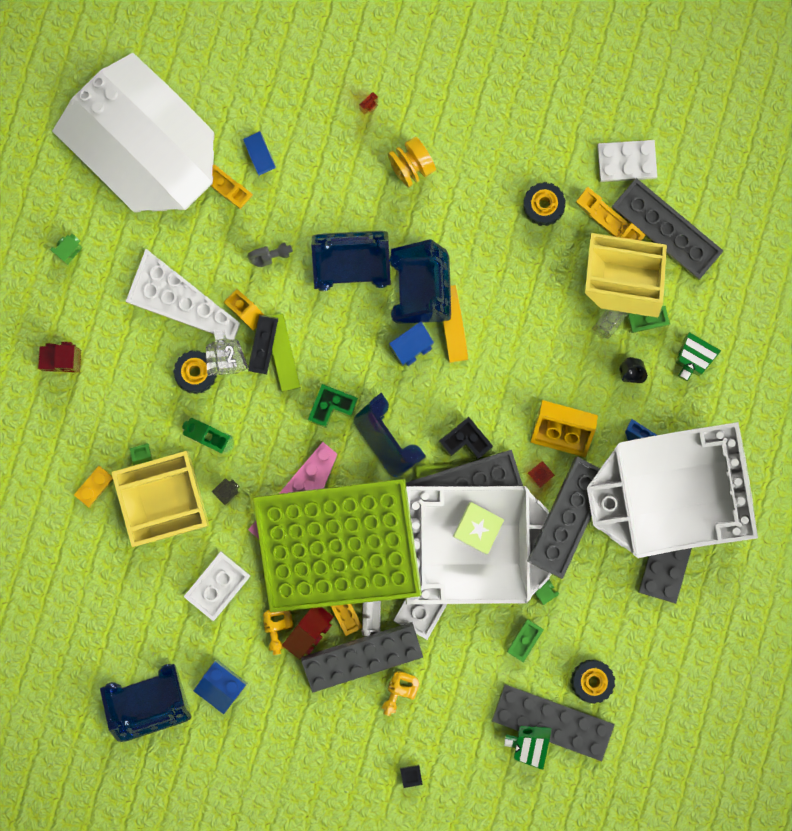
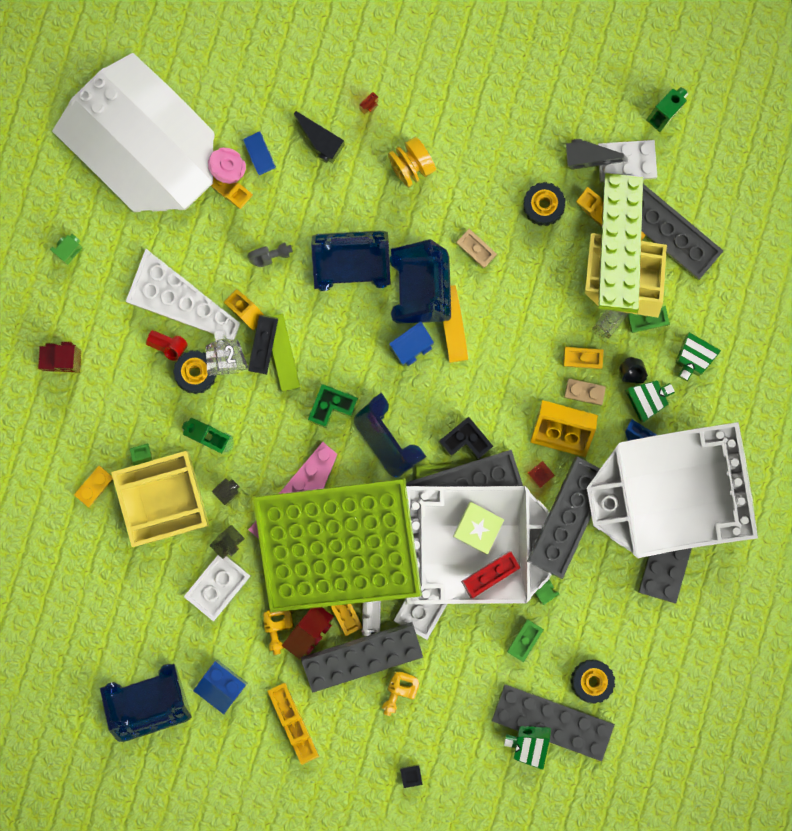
(172, 347): none -> red piece
(226, 165): none -> bright pink tile
(227, 542): none -> clear smoke brick
(293, 723): none -> yellow slope
(323, 141): none -> black slope
(476, 248): none -> tan plate
(490, 574): none -> red plate
(583, 358): none -> yellow plate
(585, 392): none -> tan plate
(586, 154): none -> dark grey slope
(621, 243): none -> plate
(649, 398): none -> torso
(667, 108): none -> green torso

